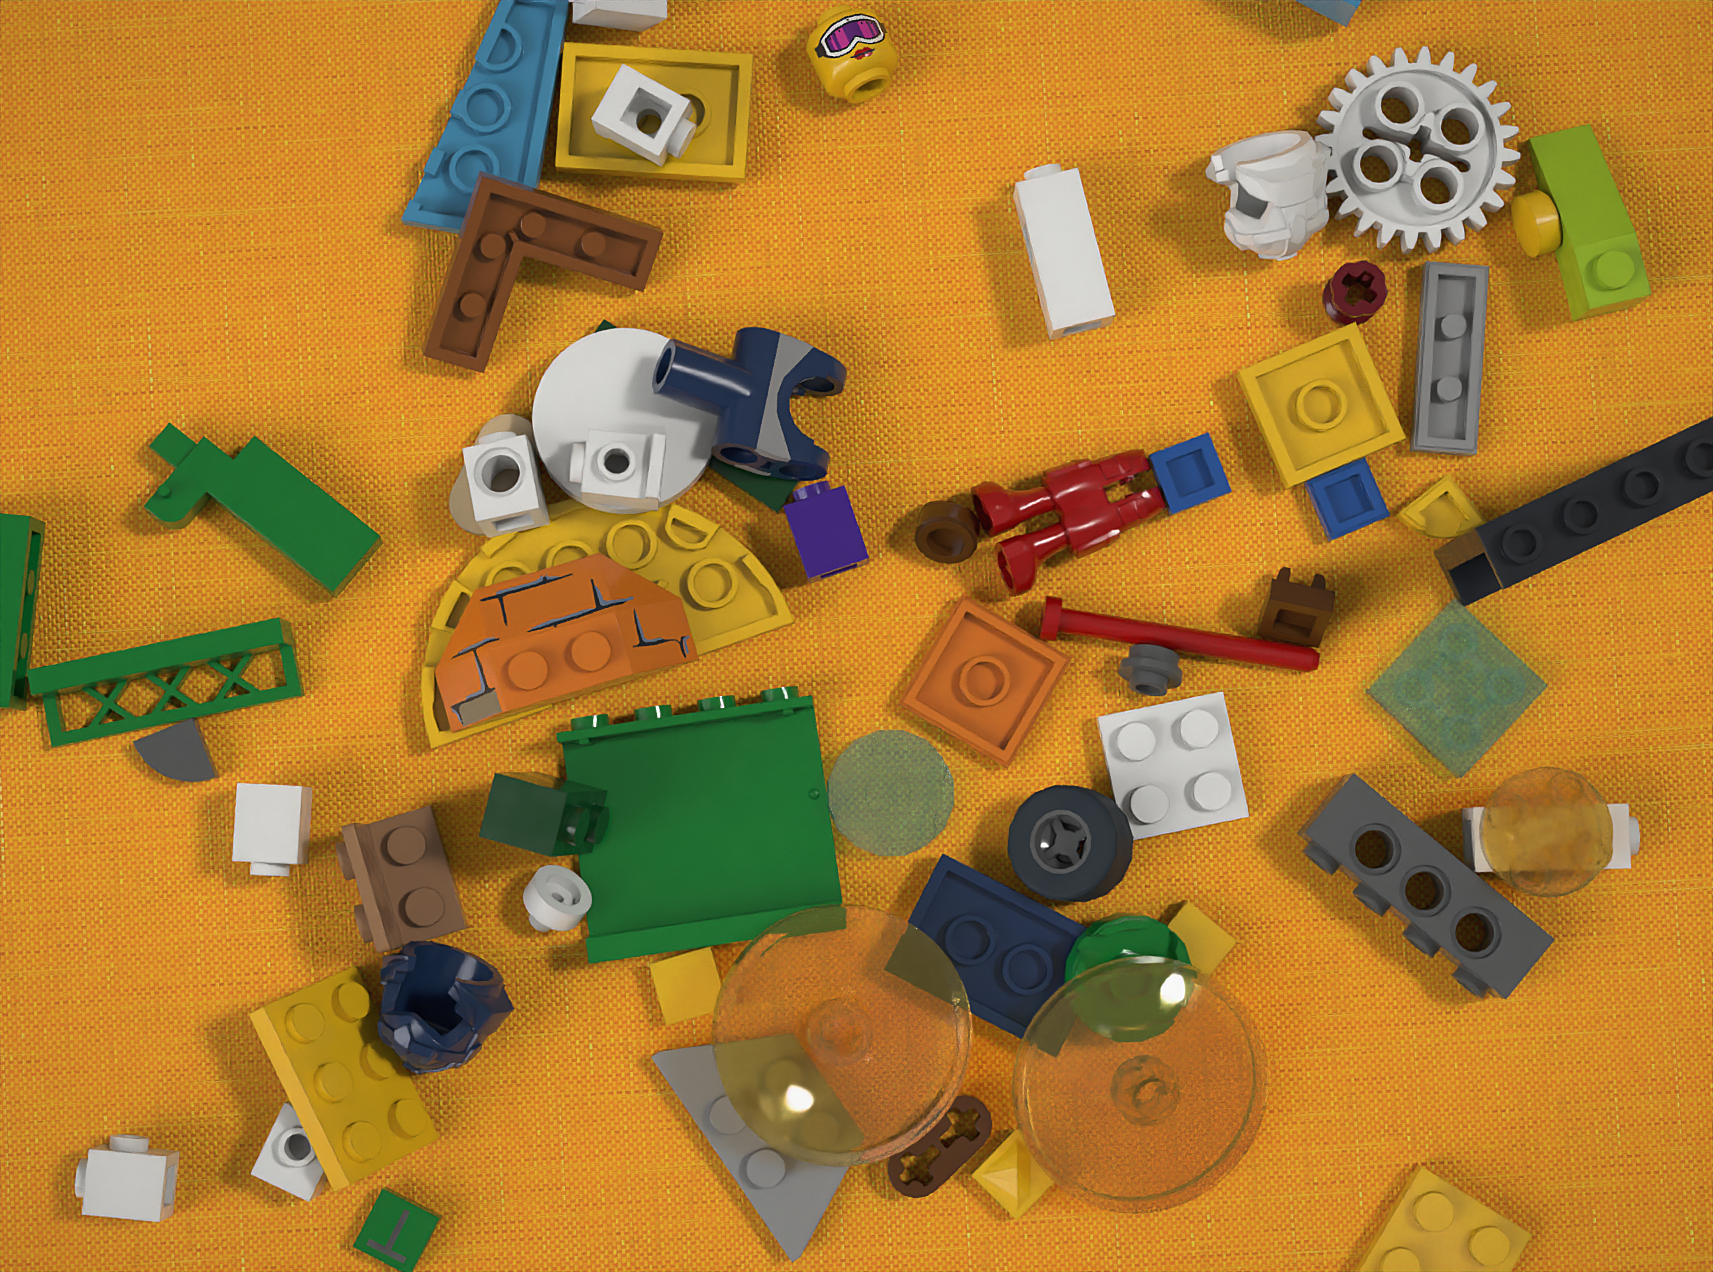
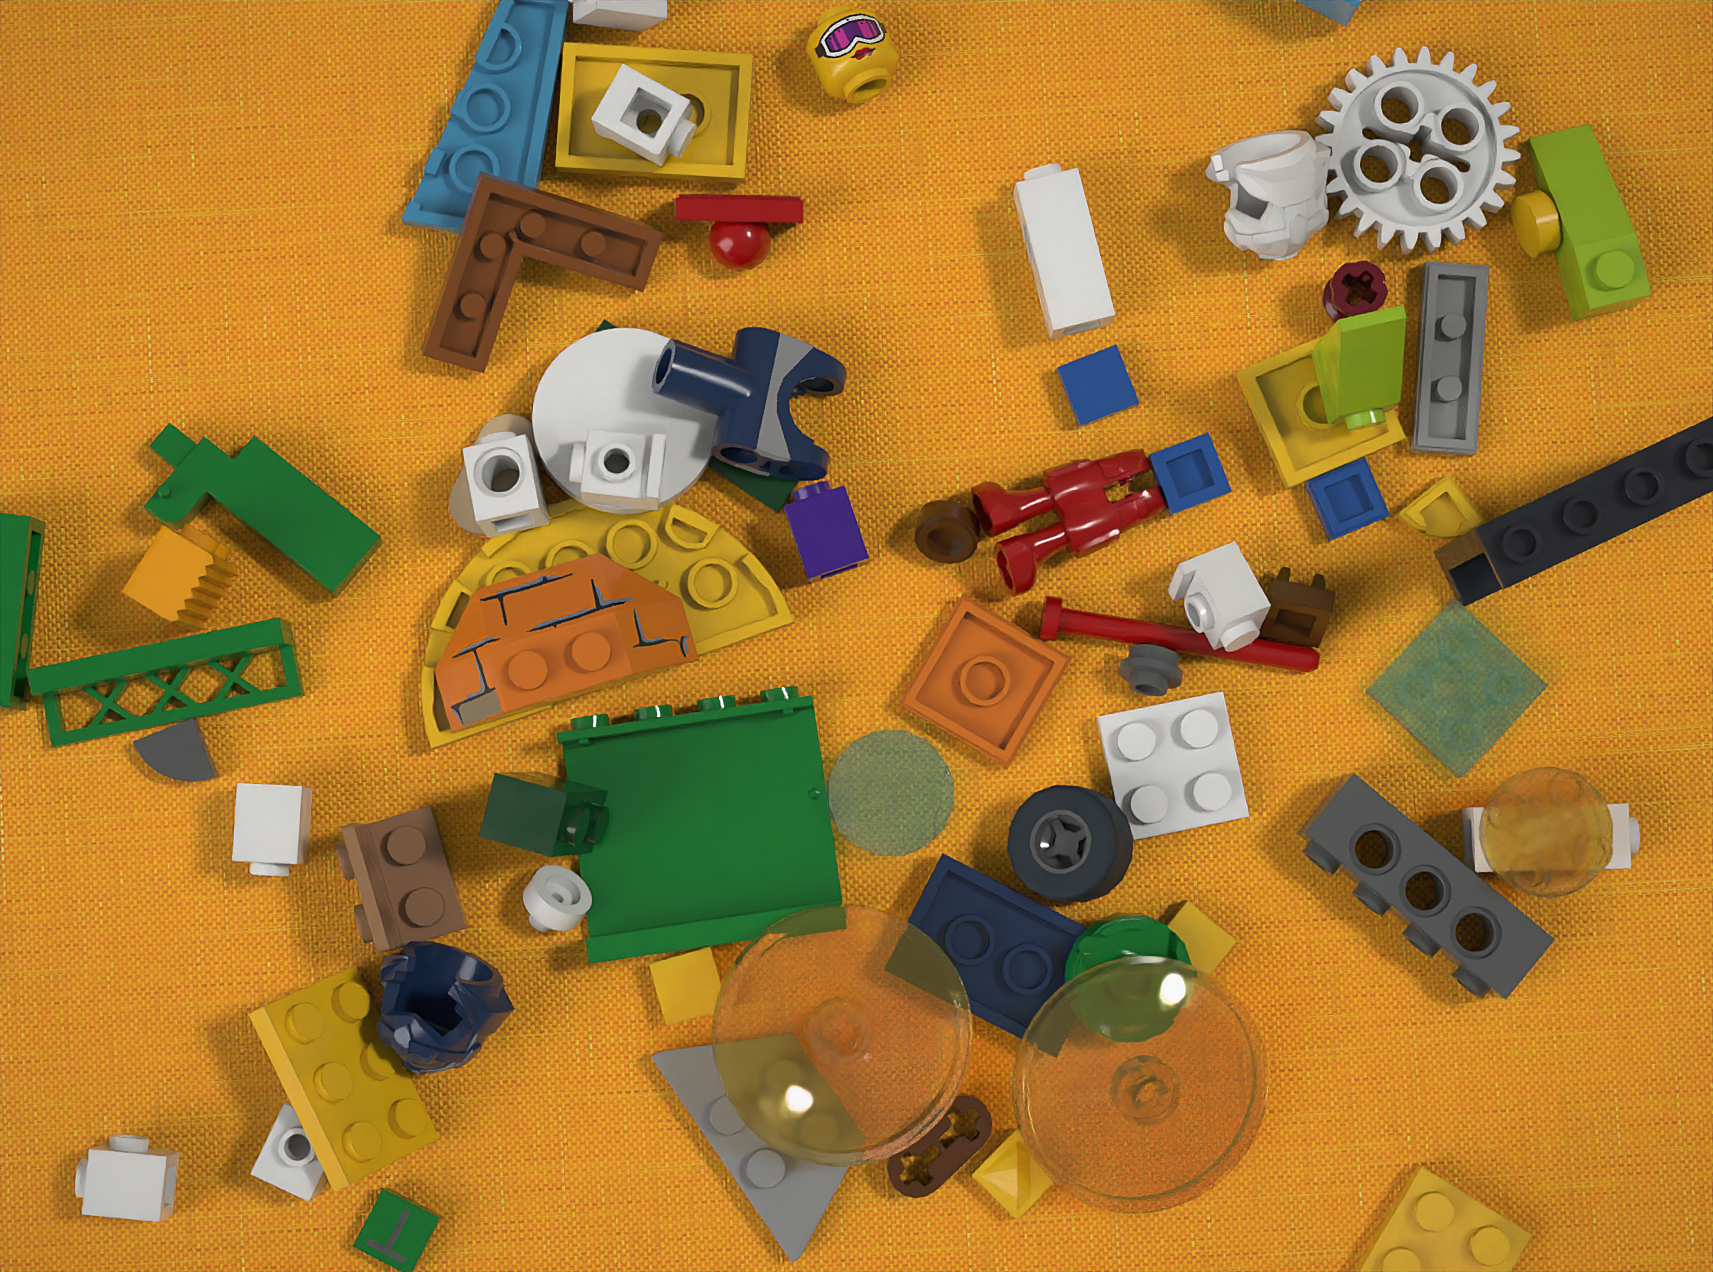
(182, 576): none -> light orange brick
(740, 230): none -> red tile
(1097, 386): none -> blue tile
(1221, 597): none -> white brick
(1362, 367): none -> lime slope

